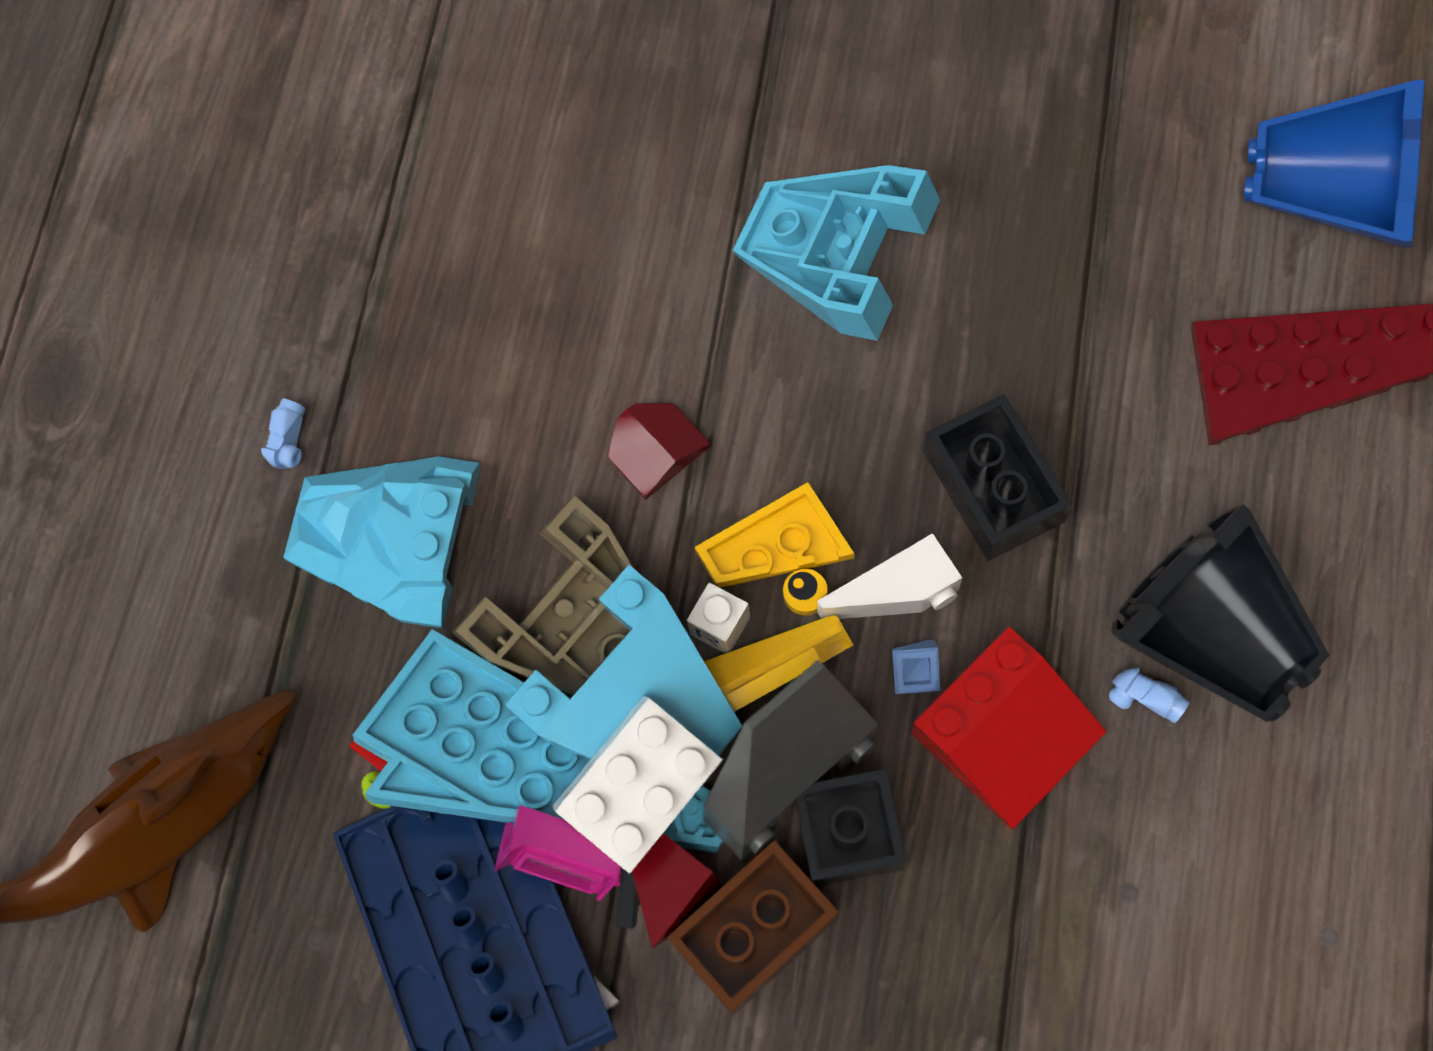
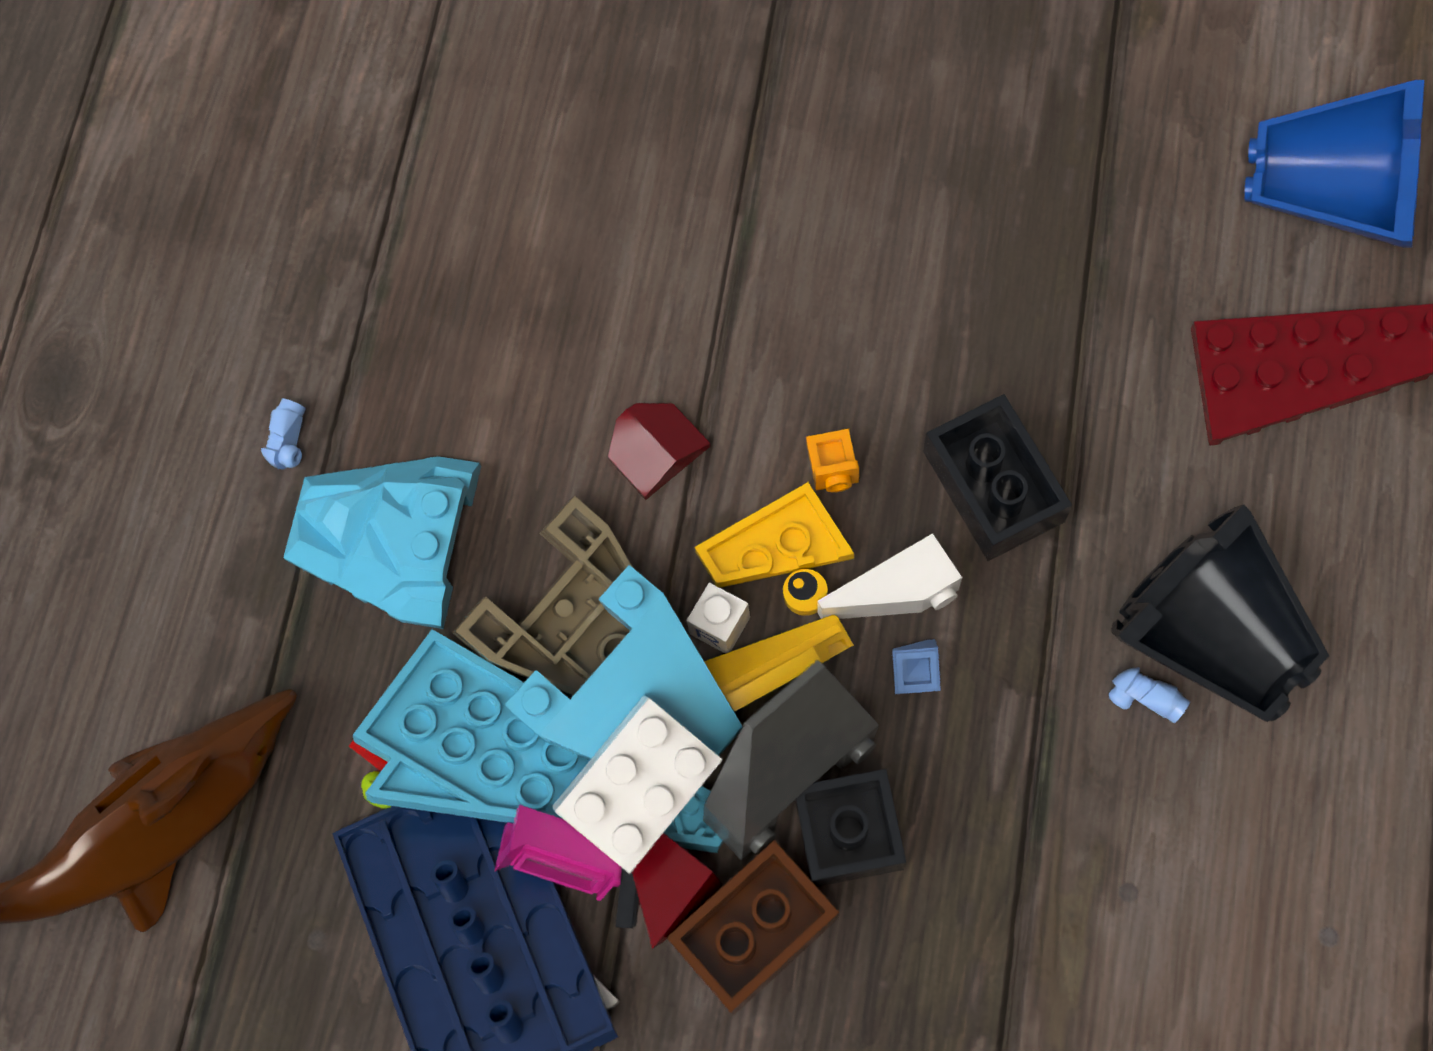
(823, 234): medium azure wedge -> none
(832, 461): none -> light orange bracket
(1008, 728): red slope -> none

